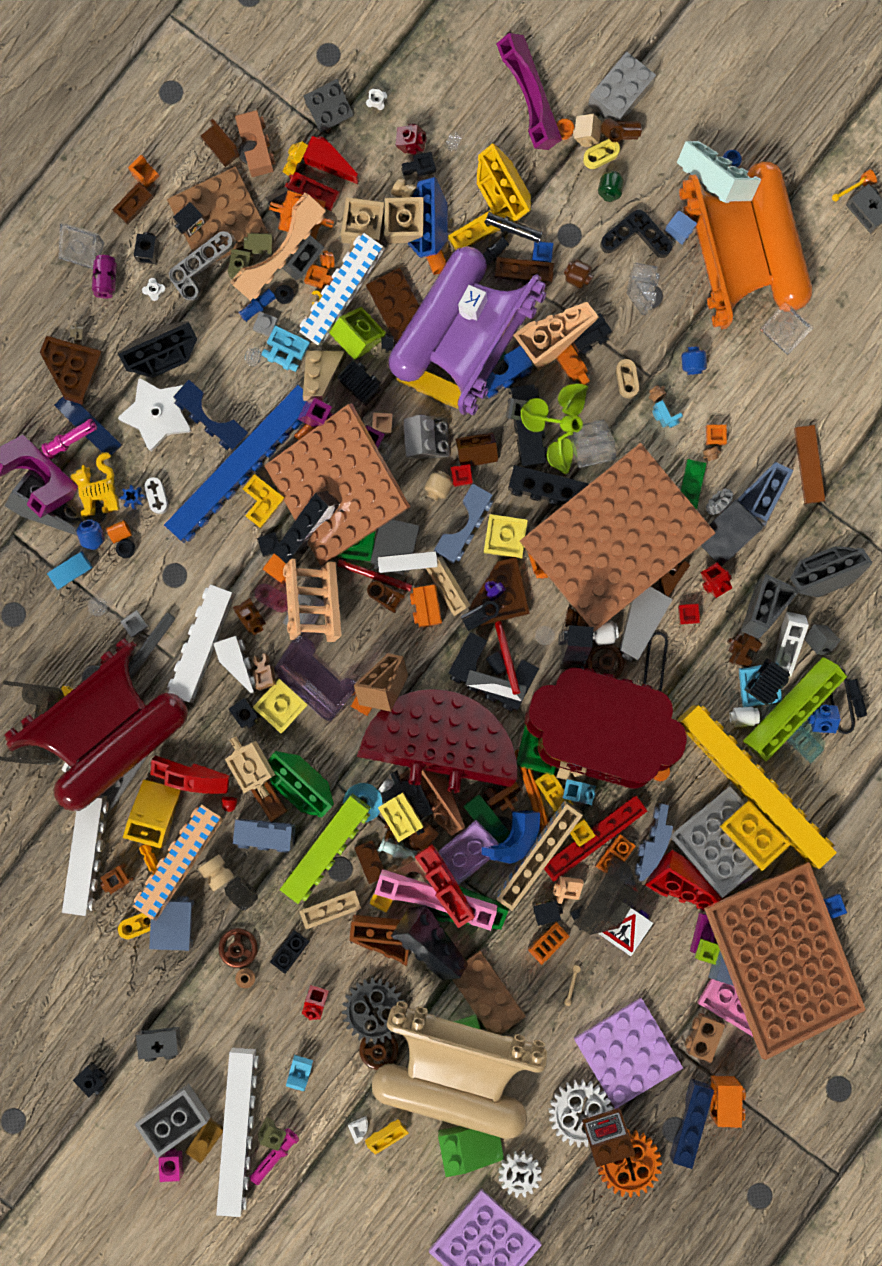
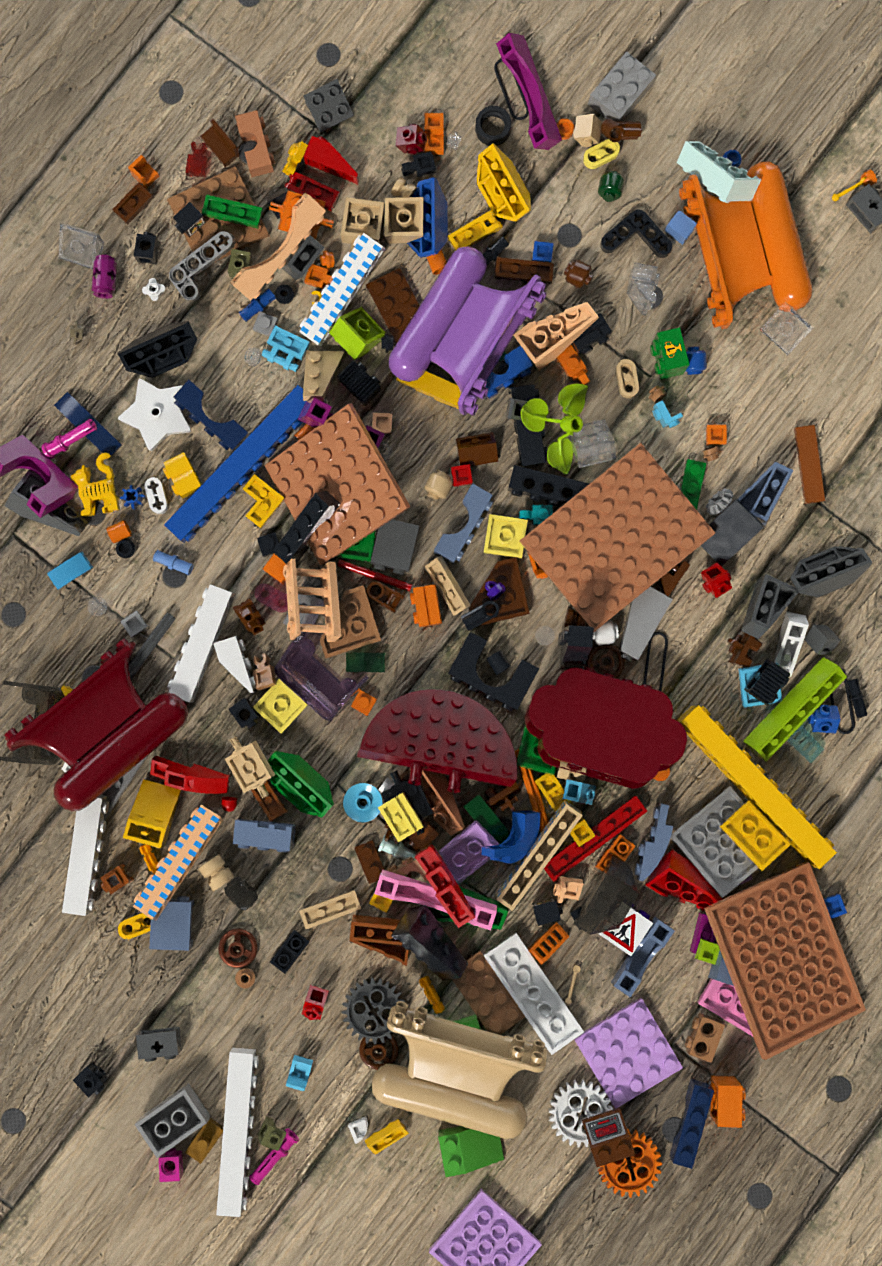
(71, 367): reddish brown plate -> none
(90, 534): blue head -> none
(173, 562): none -> medium blue pin
(182, 474): none -> yellow brick
(197, 163): none -> clear red plate
(232, 211): none -> green plate
(258, 242): olive brick -> none
(325, 848): lime brick -> none
(357, 624): none -> medium nougat plate
(365, 662): none -> clear green slope
(373, 94): white plate -> none
(382, 683): medium nougat wedge -> none
(407, 562): white sticker -> none
(426, 437): light grey slope -> none
(431, 994): none -> light orange axle
(435, 133): none -> orange slope
(472, 303): white brick -> none
(492, 219): black pin -> none
(494, 111): none -> black tyre
(494, 685): sticker -> none
(505, 95): none -> black piece
(507, 658): red bar -> none
(514, 1179): white gear -> none
(533, 993): none -> white plate
(537, 515): none -> teal plate
(634, 966): none -> sand blue arch
(669, 353): none -> green brick
(688, 614): red plate -> none
(744, 716): white brick -> none

